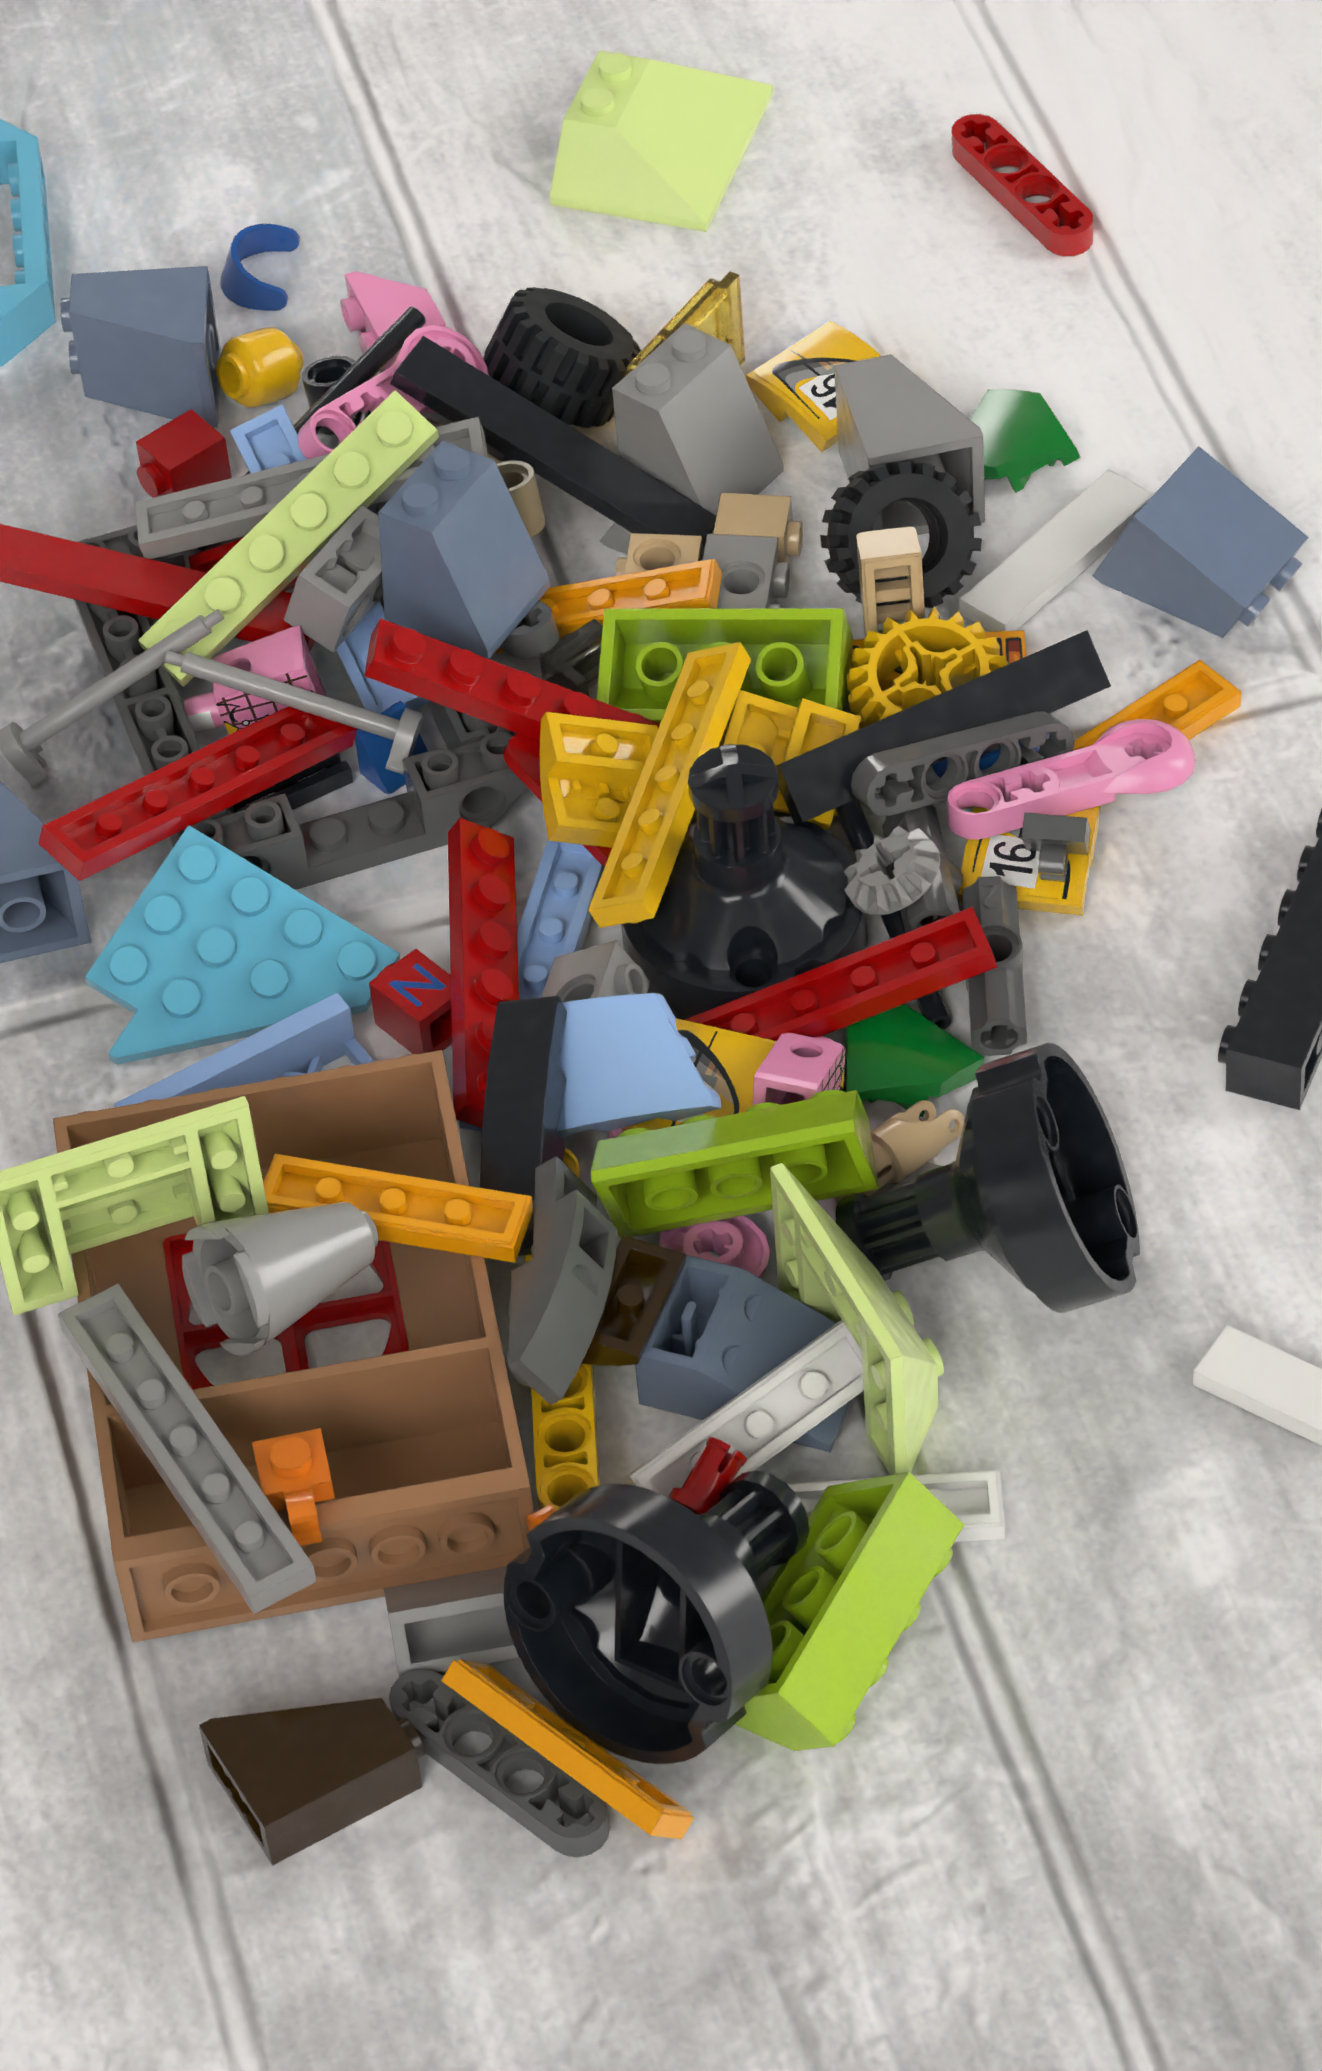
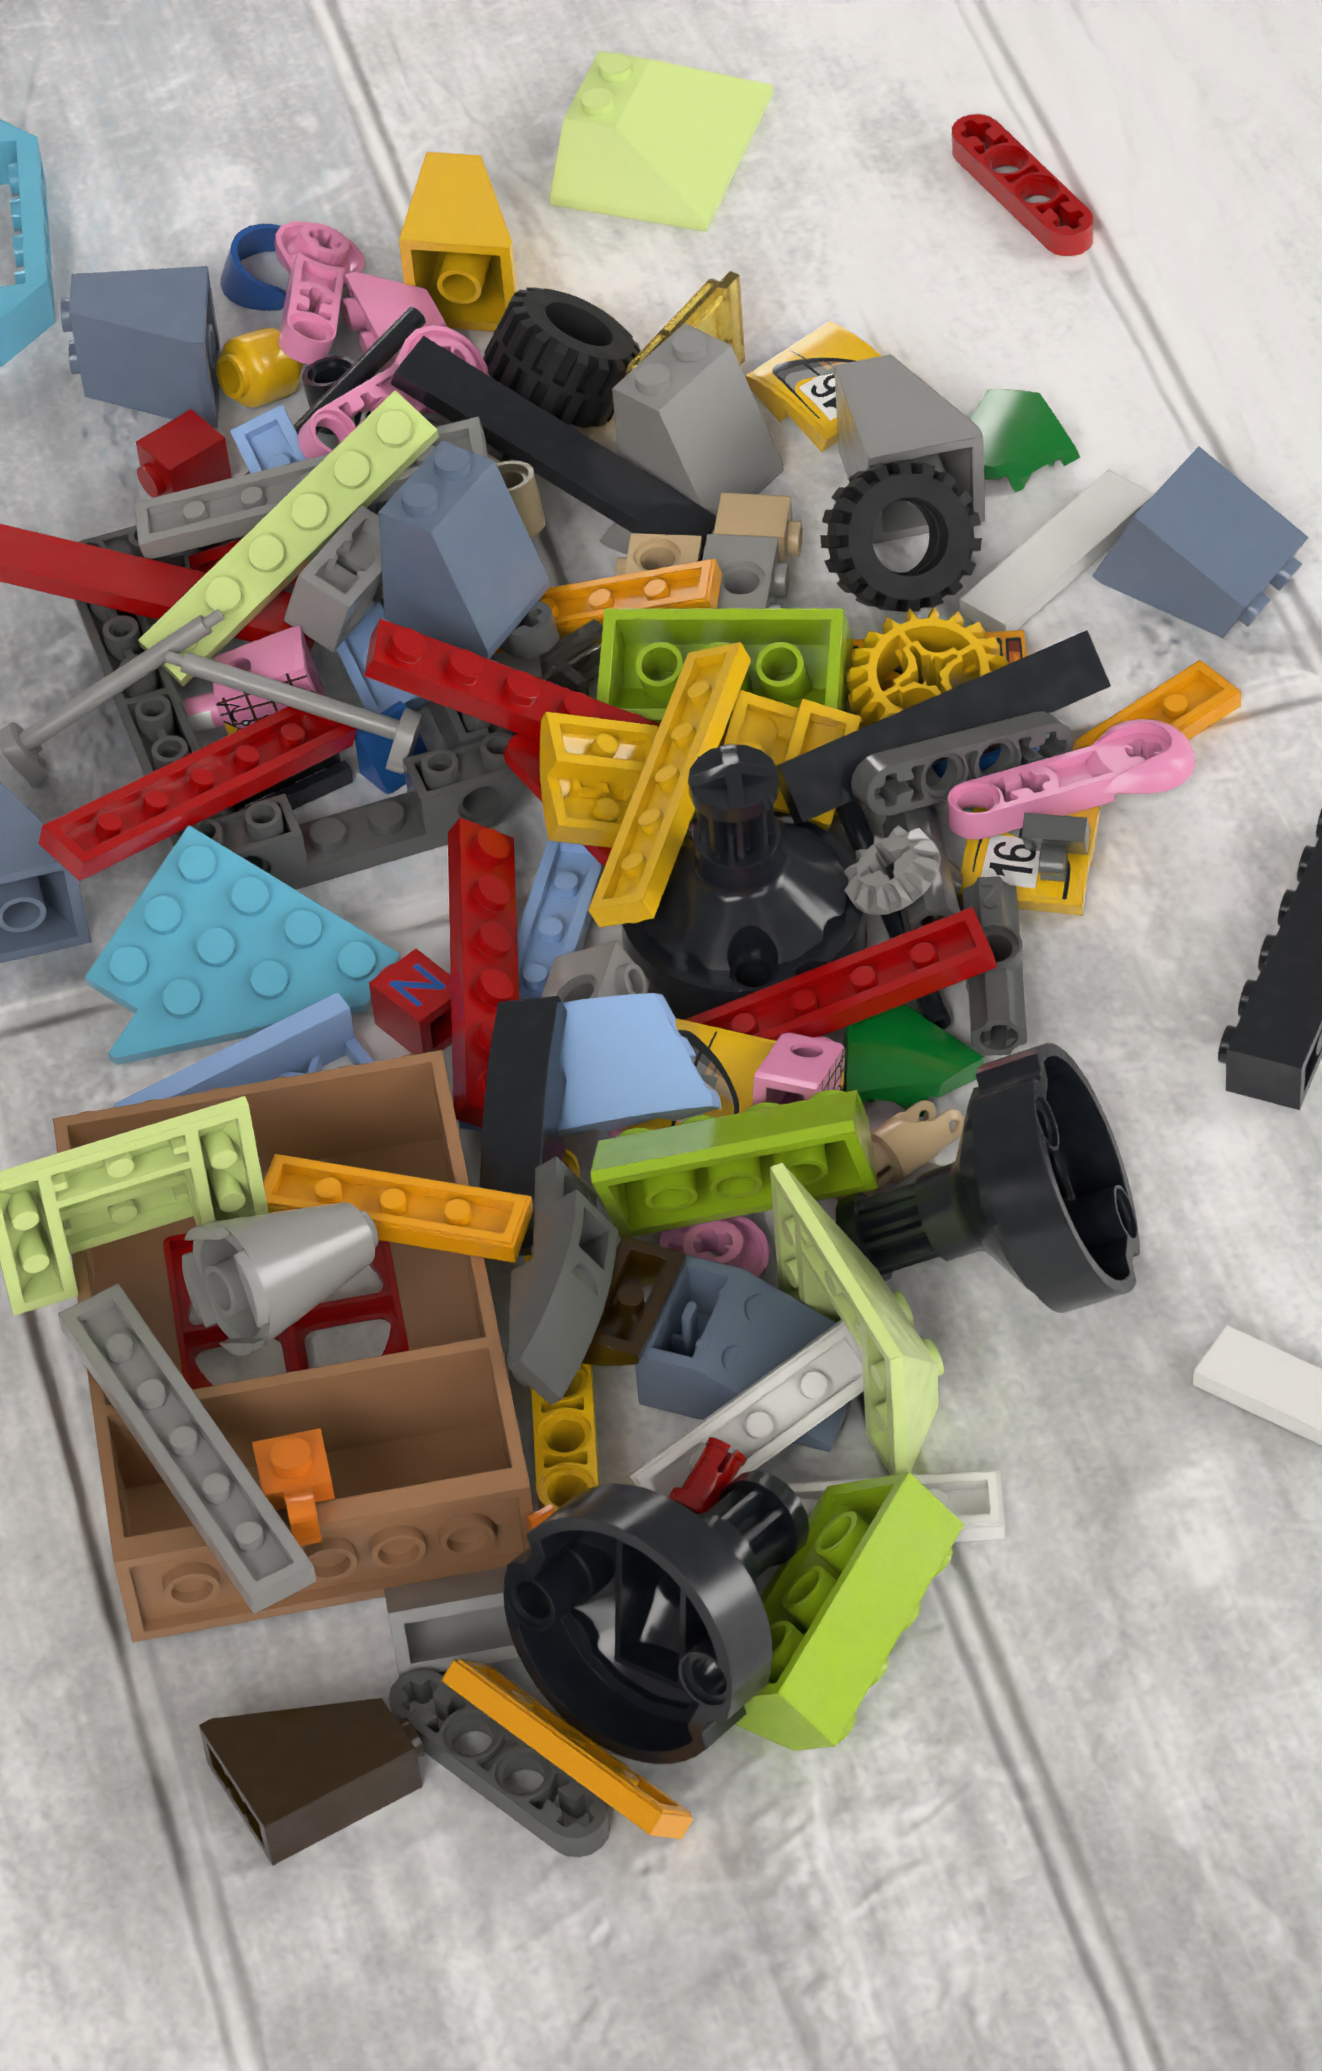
(317, 267): none -> bright pink beam
(458, 242): none -> yellow slope
(889, 555): tan slope -> none

